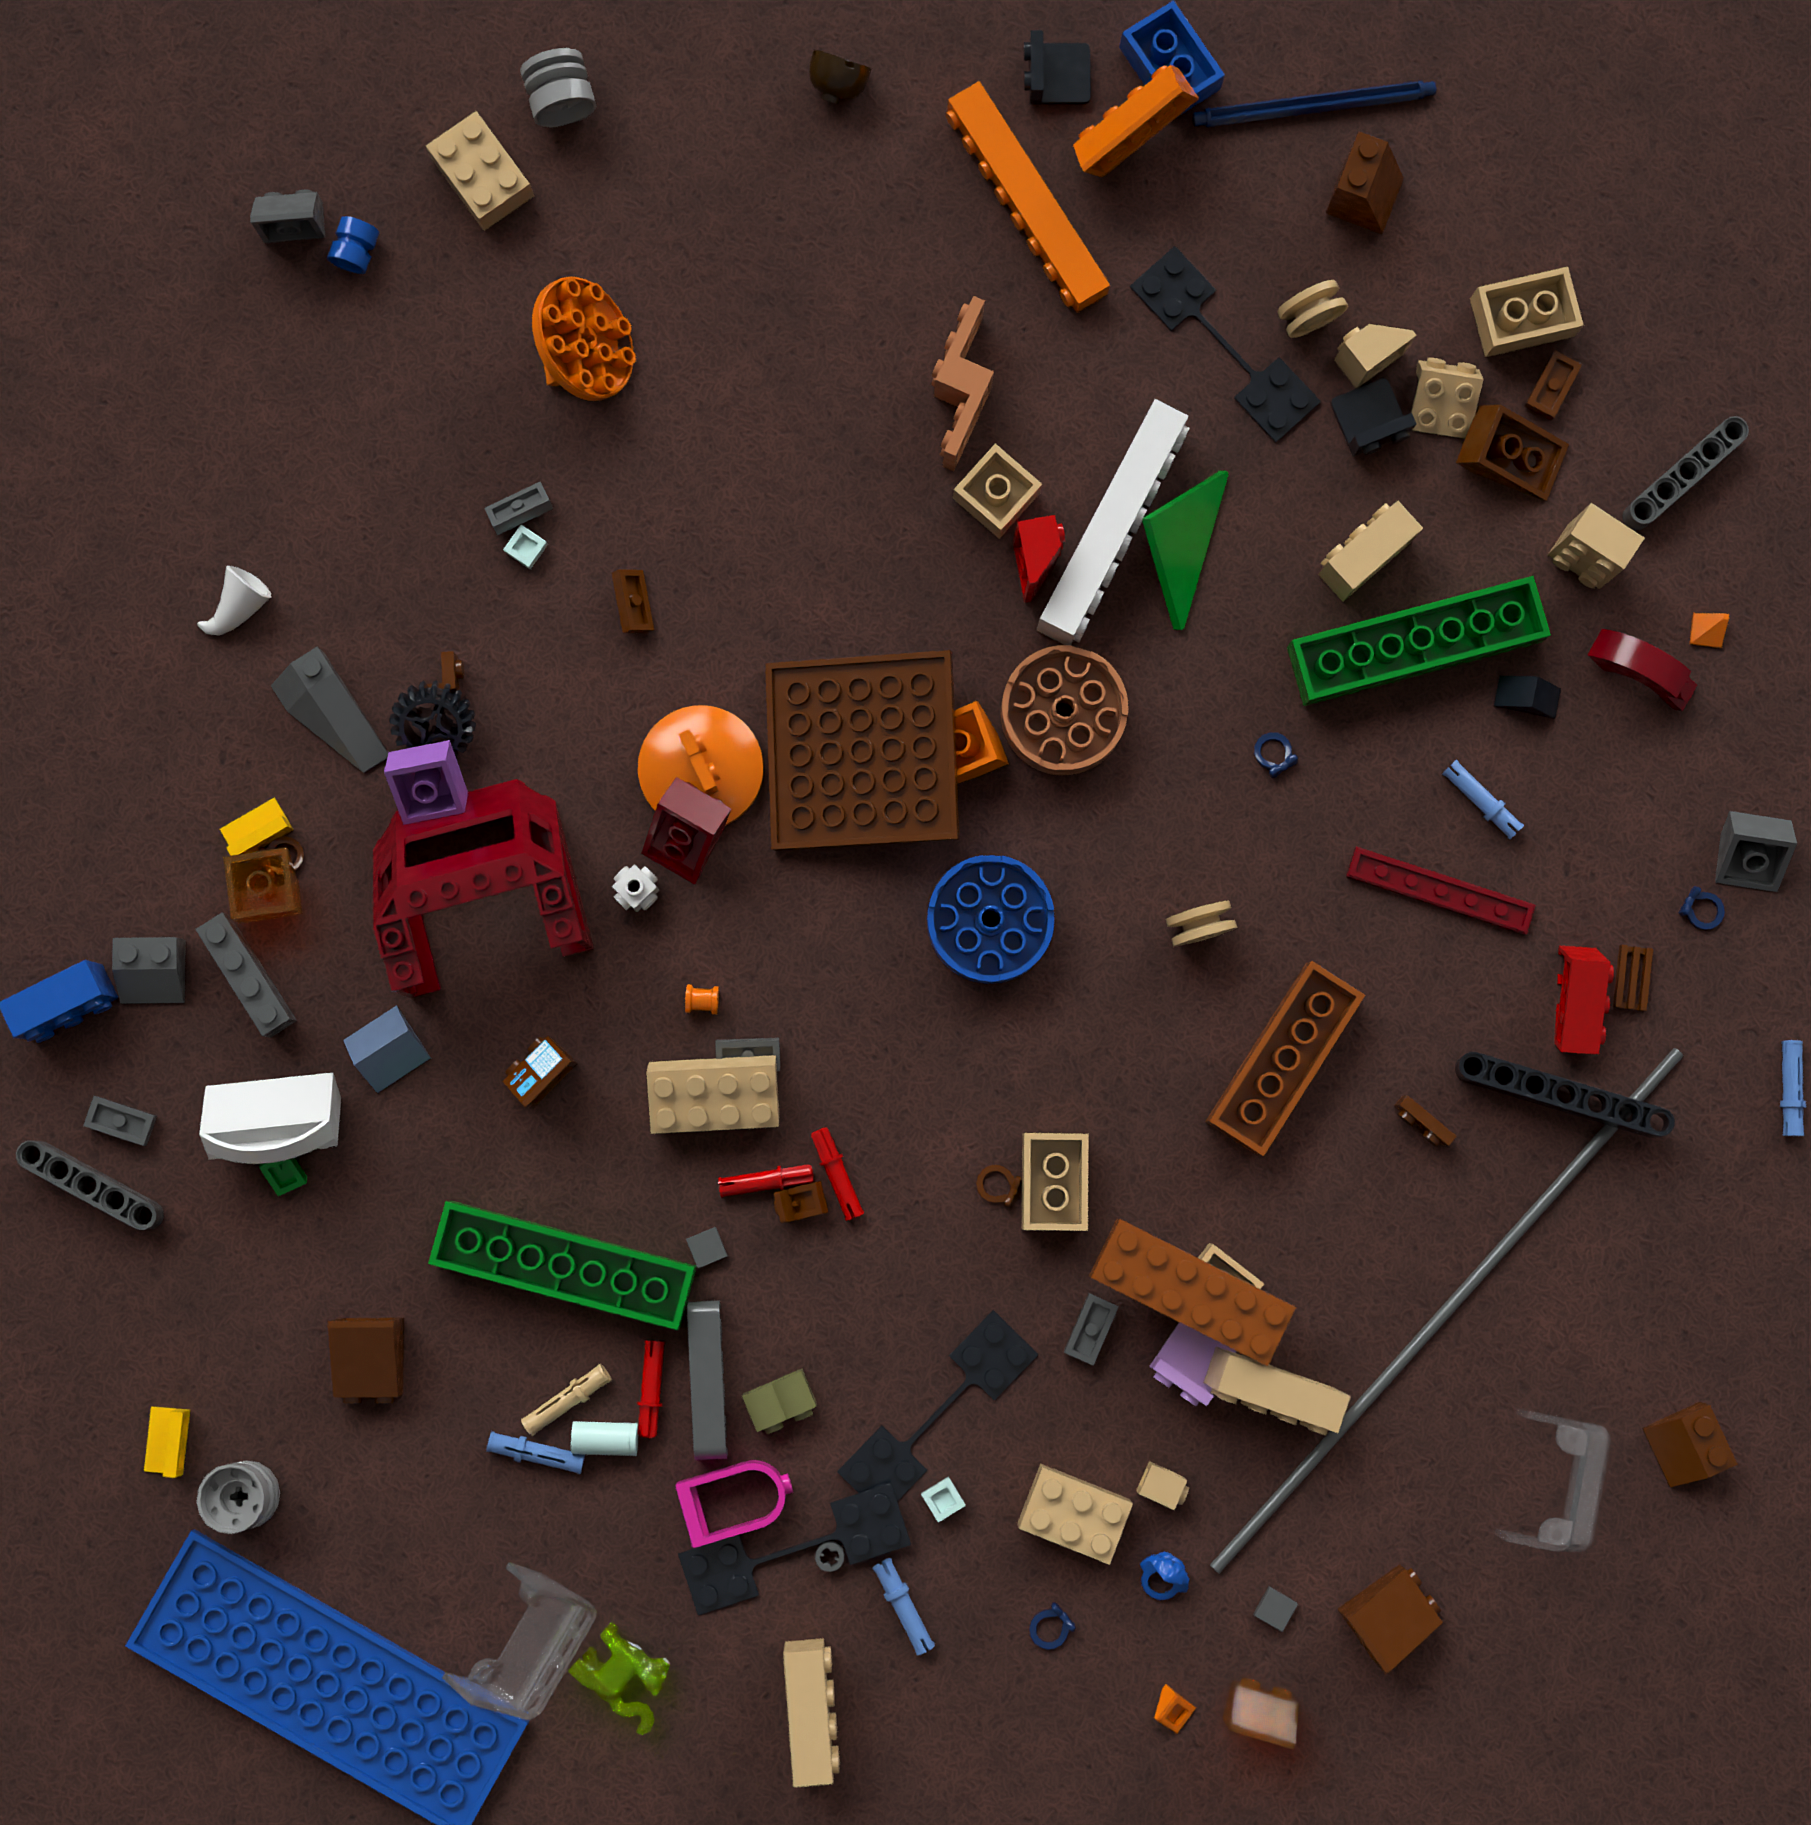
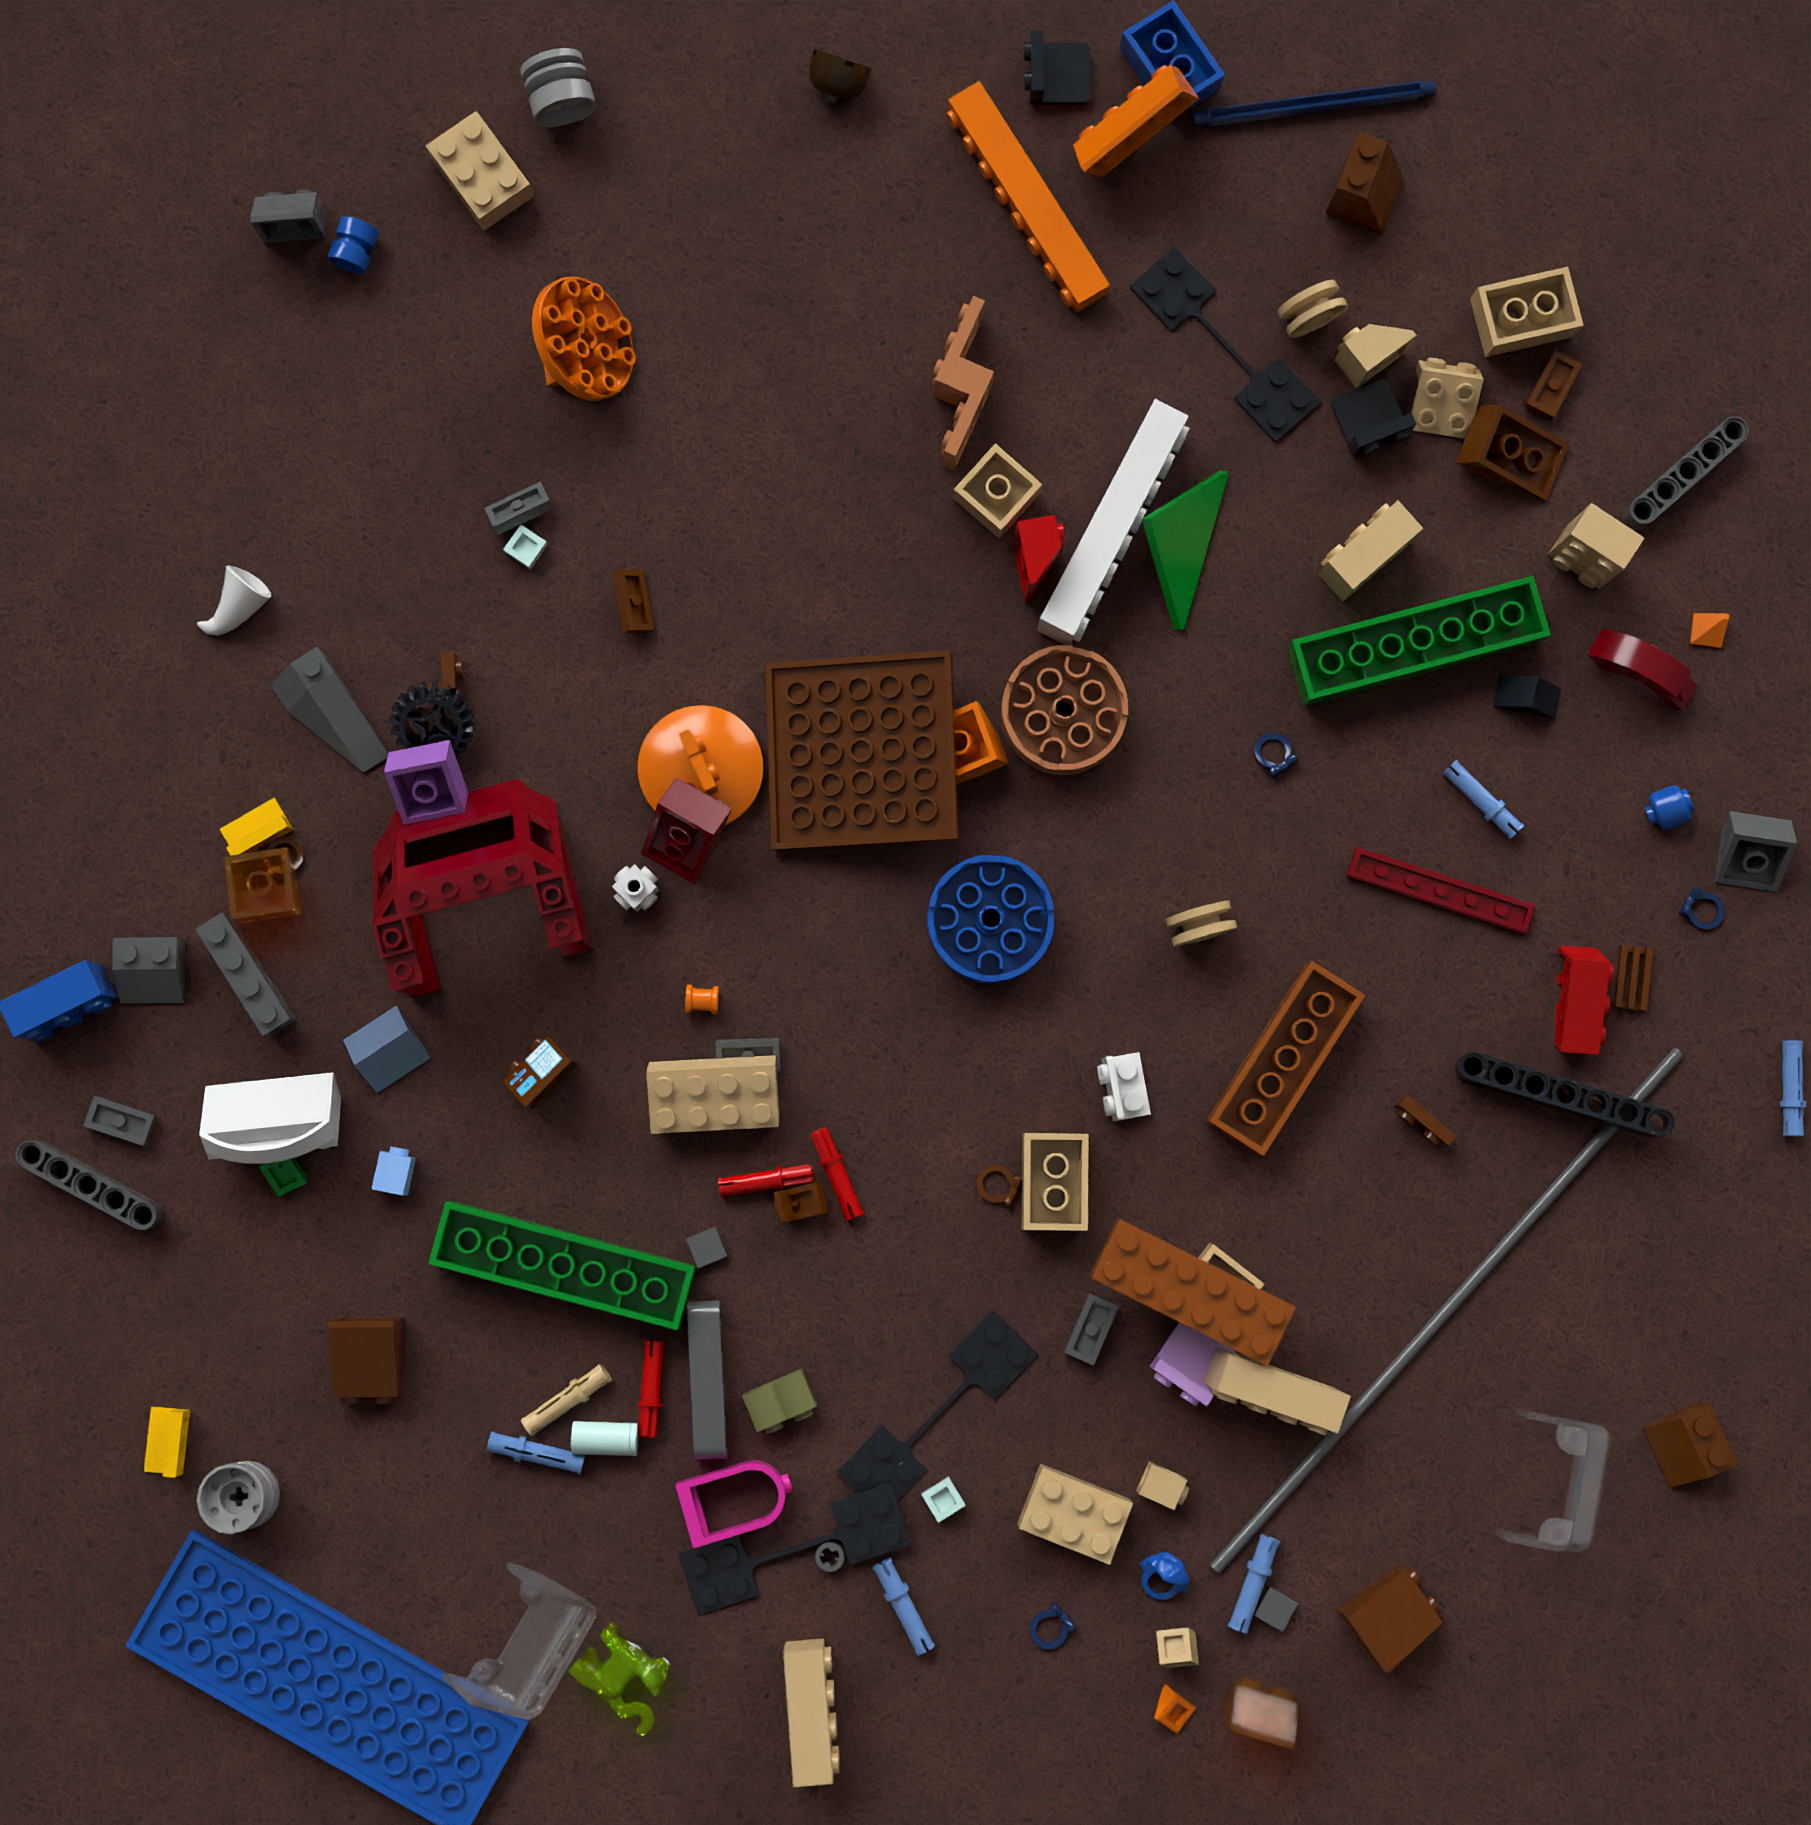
(394, 1171): none -> light blue brick
(1124, 1086): none -> white bracket
(1177, 1647): none -> tan brick
(1254, 1582): none -> medium blue pin
(1669, 807): none -> blue head

